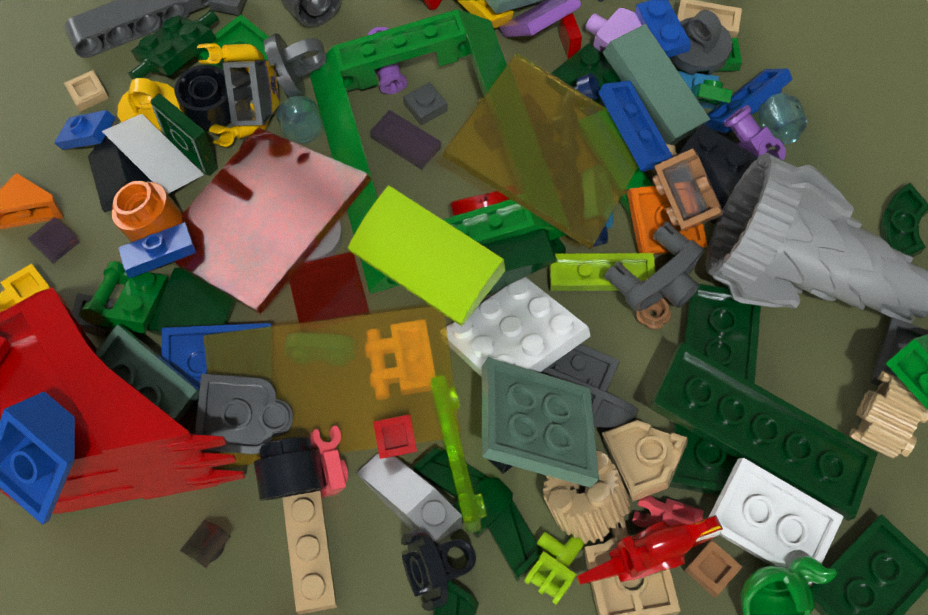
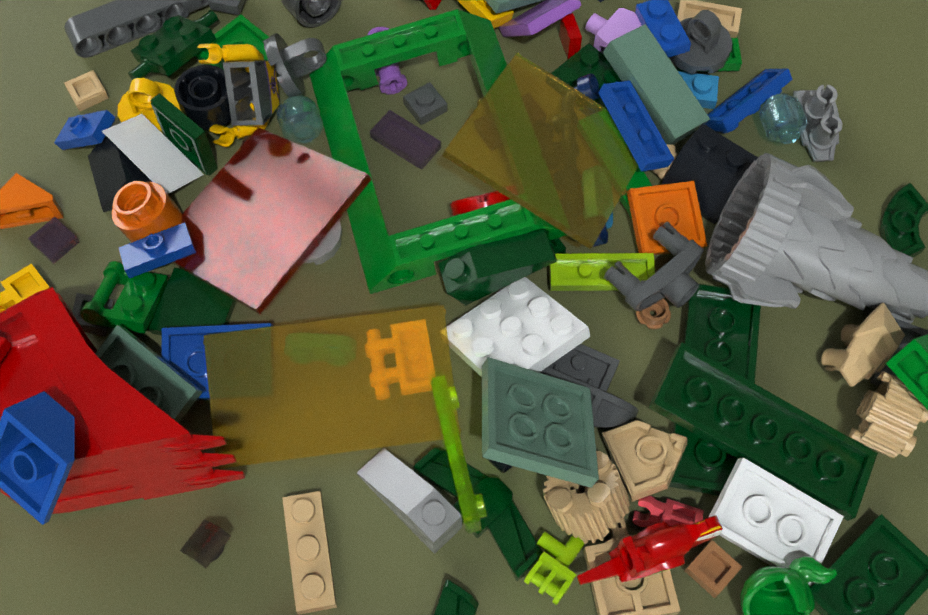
(240, 411): dark grey plate -> none
(288, 468): black piece -> none
(328, 289): clear red tile -> none
(334, 469): coral plate -> none
(395, 436): red plate -> none
(426, 255): lime slope -> none
(428, 566): black tile -> none
(688, 190): medium nougat window -> none
(712, 92): green plate -> none
(752, 137): medium lavender connector -> none
(823, 122): none -> light grey connector
(868, 346): none -> tan connector

